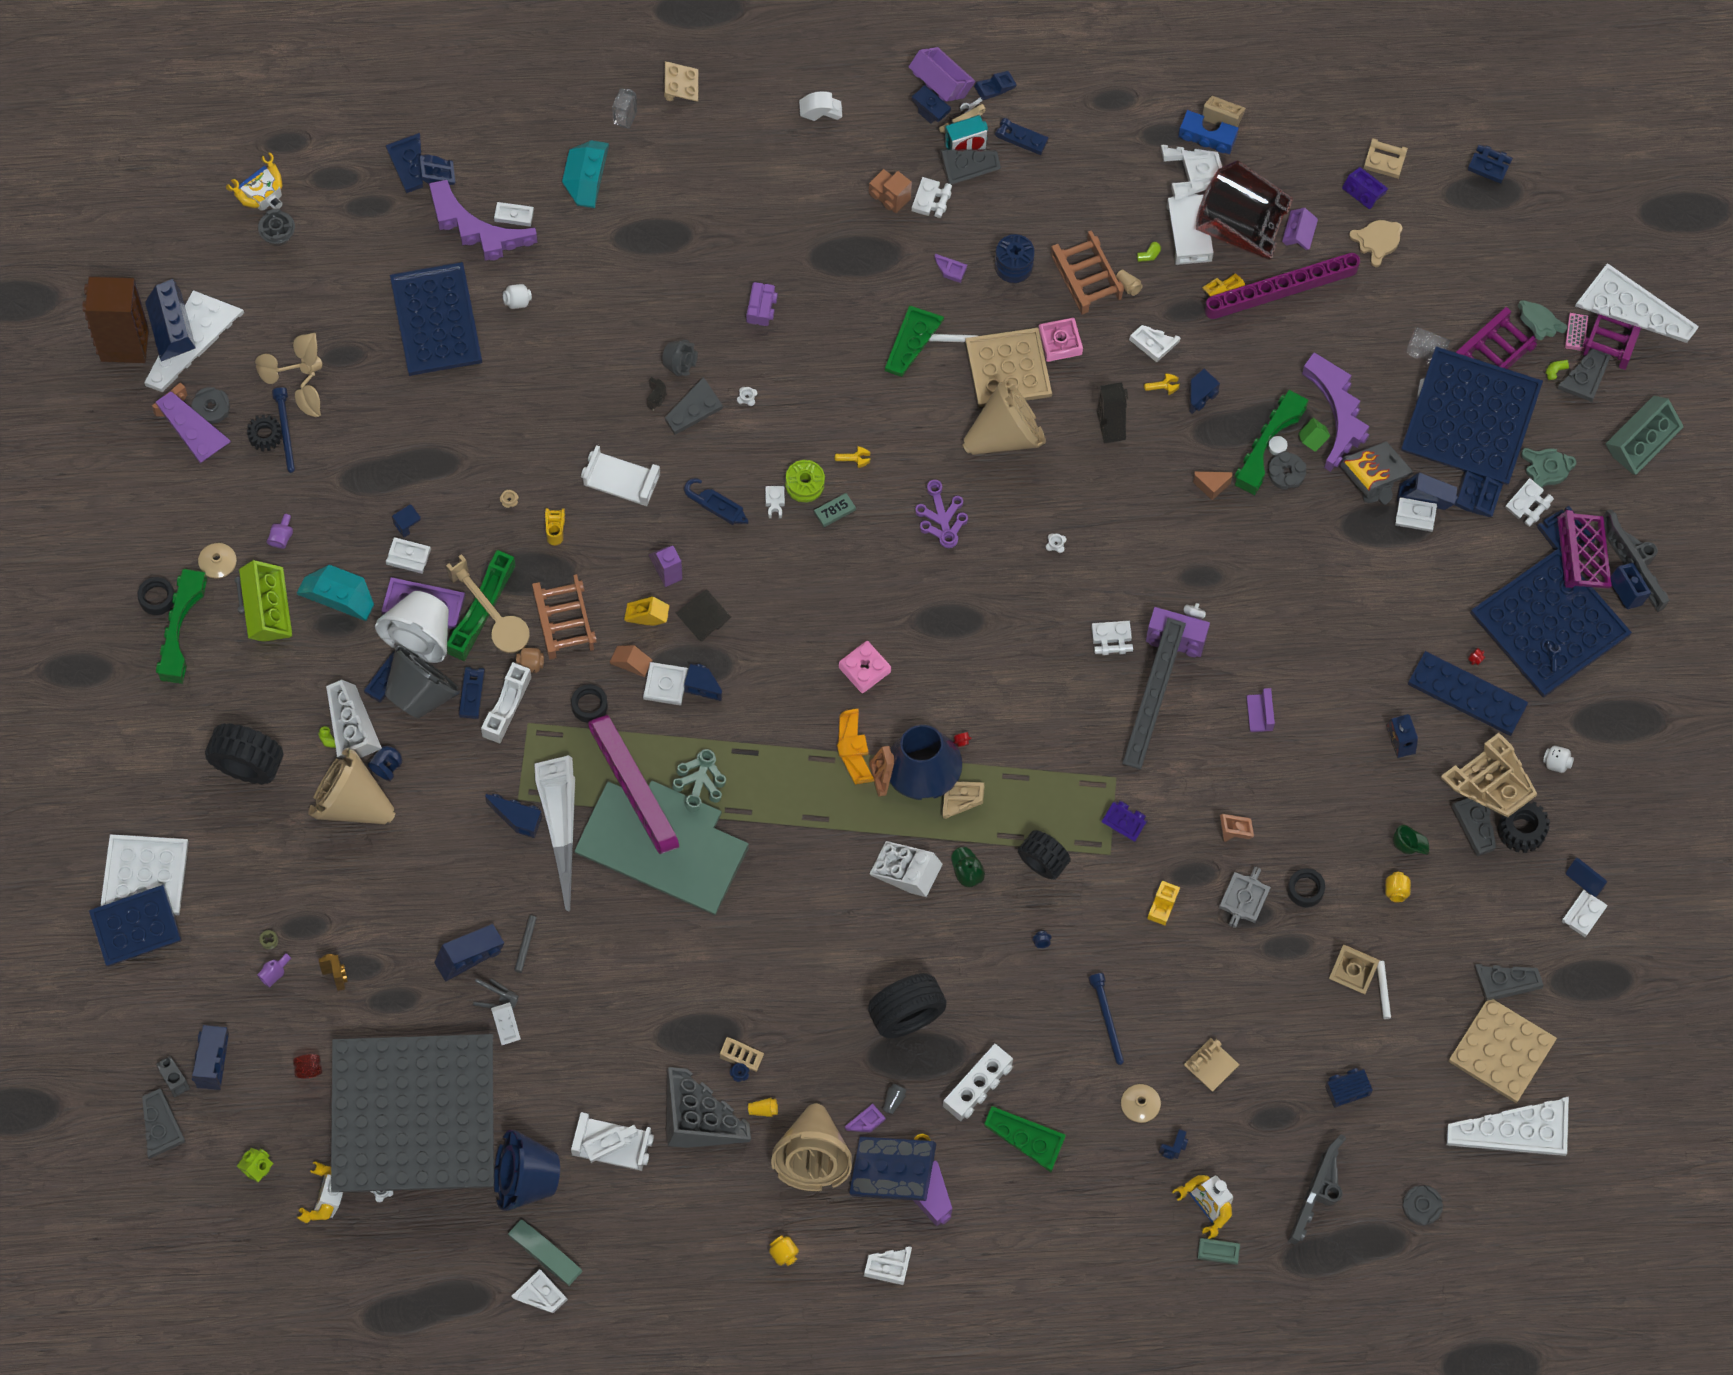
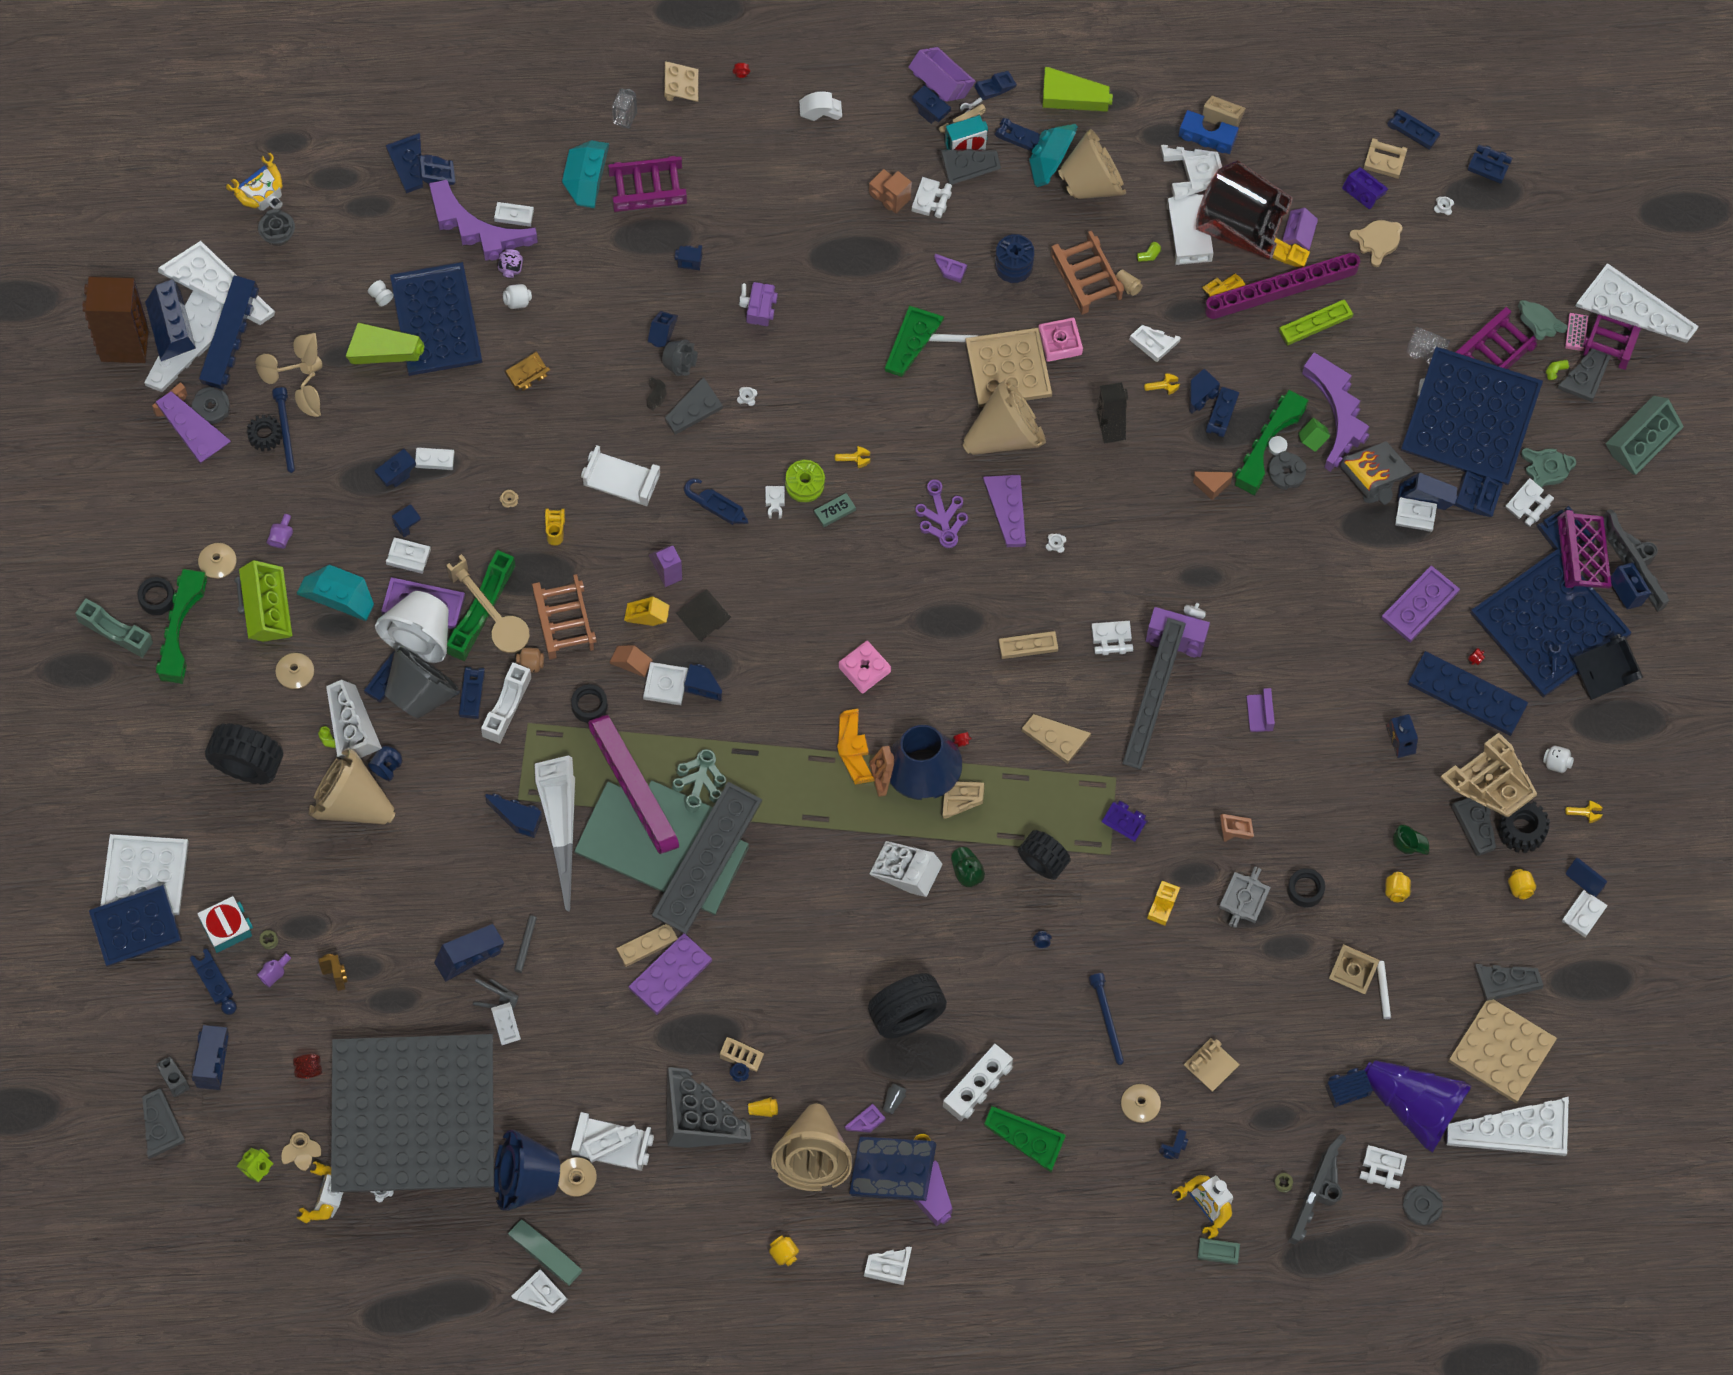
(100, 621): none -> sand green arch
(207, 275): none -> white wing
(214, 982): none -> dark blue plate
(225, 924): none -> piece
(228, 332): none -> dark blue brick
(298, 678): none -> tan dish
(301, 1154): none -> tan plate
(379, 291): none -> white wheel
(382, 345): none -> lime slope
(396, 469): none -> dark blue brick
(434, 458): none -> white plate
(510, 263): none -> lavender head
(526, 371): none -> pearl gold bracket
(577, 1167): none -> tan dish
(646, 944): none -> tan plate
(647, 200): none -> magenta fence
(662, 329): none -> dark blue slope
(670, 974): none -> medium lavender plate
(689, 257): none -> dark blue brick
(707, 858): none -> dark grey plate
(741, 70): none -> red plate
(744, 301): none -> white hand
(1006, 499): none -> medium lavender wing
(1028, 645): none -> tan plate
(1050, 152): none -> teal wedge
(1056, 737): none -> tan wing
(1073, 92): none -> lime slope
(1091, 170): none -> tan cone
(1222, 411): none -> dark blue plate
(1285, 1176): none -> olive bush
(1291, 255): none -> yellow slope
(1315, 322): none -> lime plate
(1385, 1161): none -> white plate
(1414, 129): none -> dark blue plate
(1418, 1098): none -> dark purple cone
(1420, 604): none -> medium lavender plate
(1444, 201): none -> white plate
(1521, 884): none -> yellow head
(1586, 811): none -> yellow bar
(1609, 666): none -> black door

